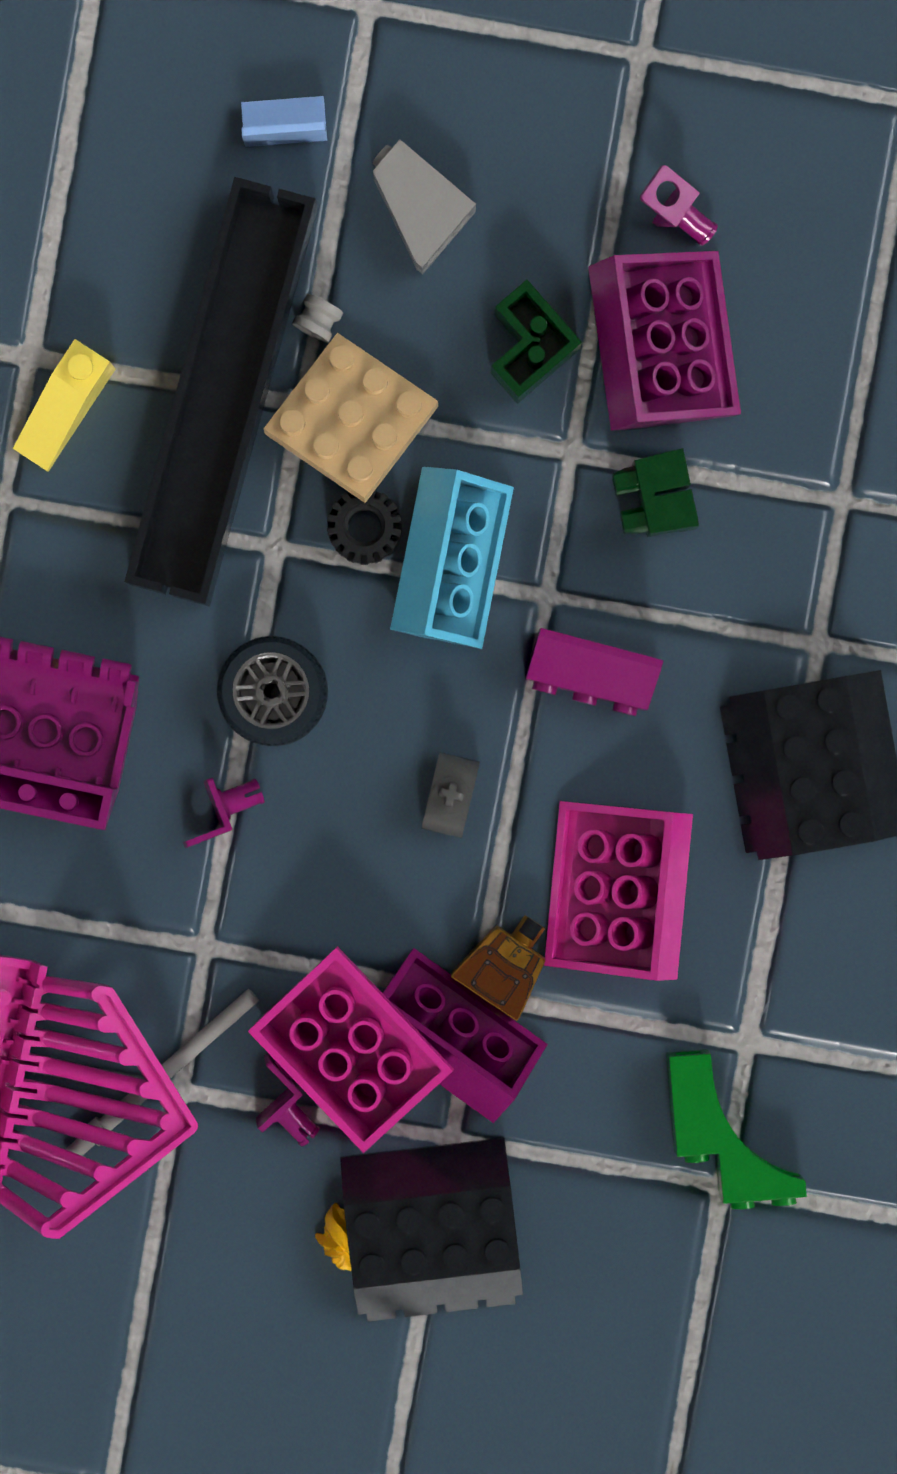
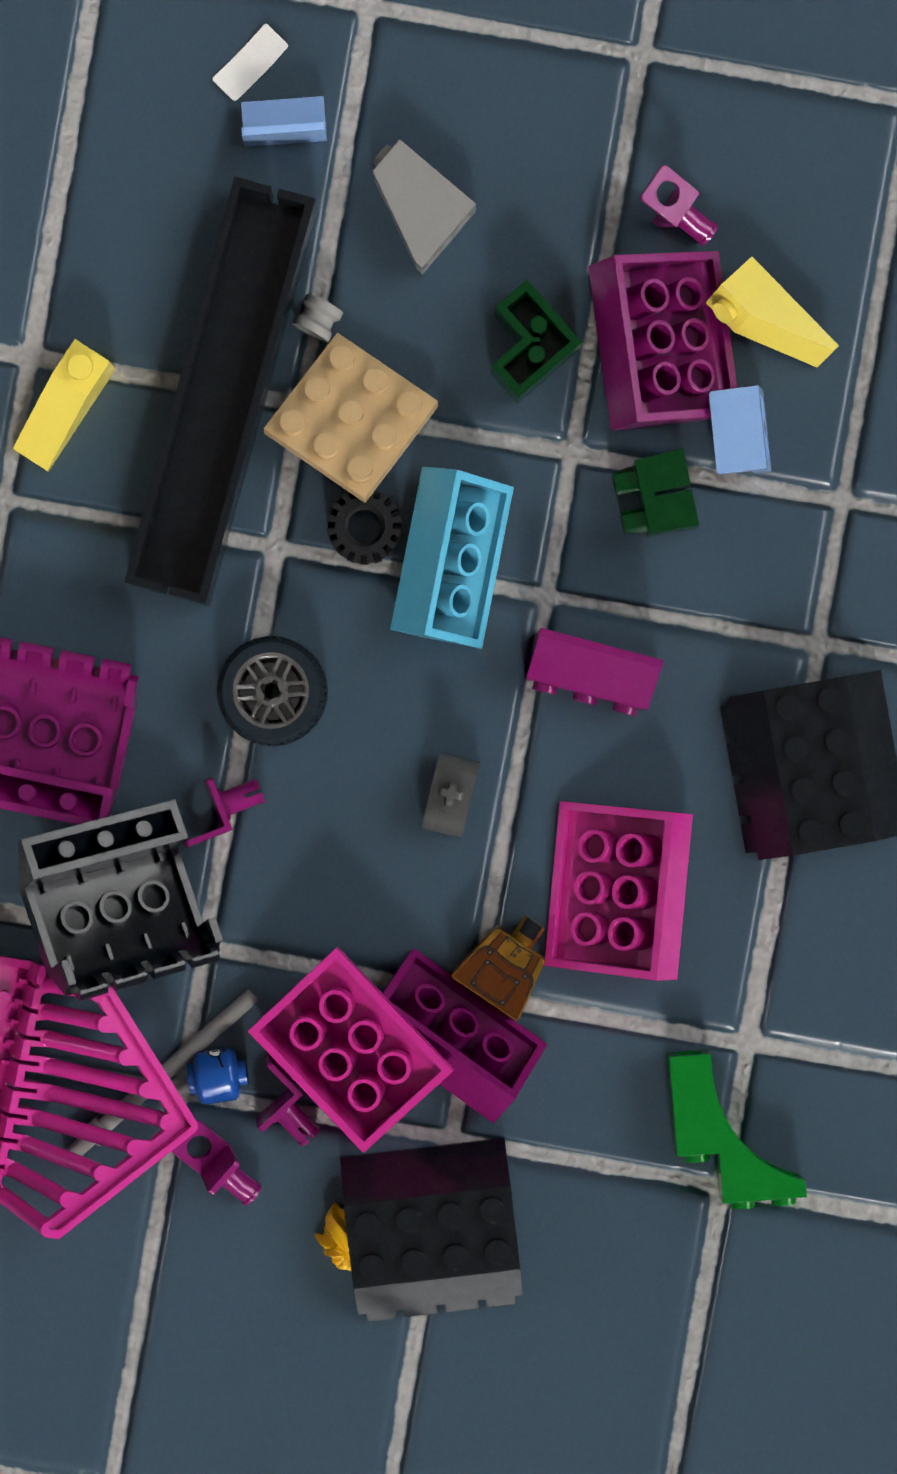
(114, 902): none -> black slope
(216, 1075): none -> blue head
(219, 1166): none -> magenta bracket
(250, 62): none -> white sticker
(740, 430): none -> light blue panel
(764, 312): none -> light yellow slope

